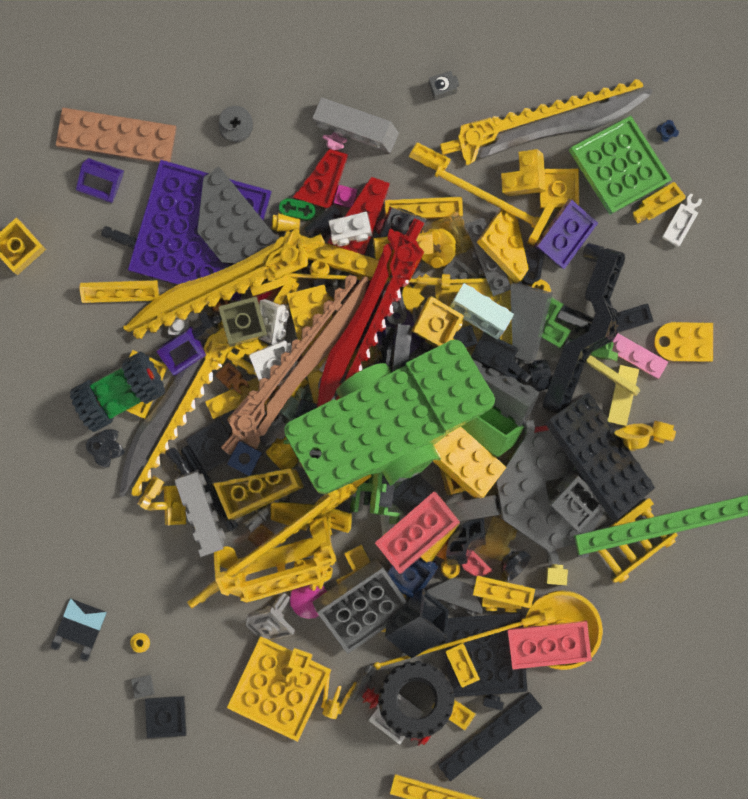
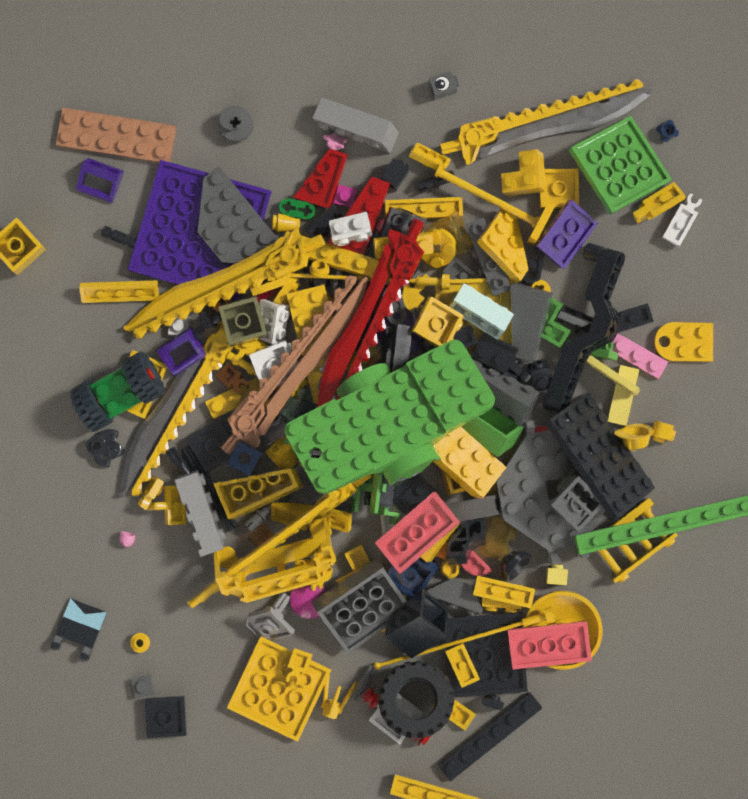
(126, 538): none -> bright pink hinge
(395, 173): none -> black brick
(432, 182): none -> black axle

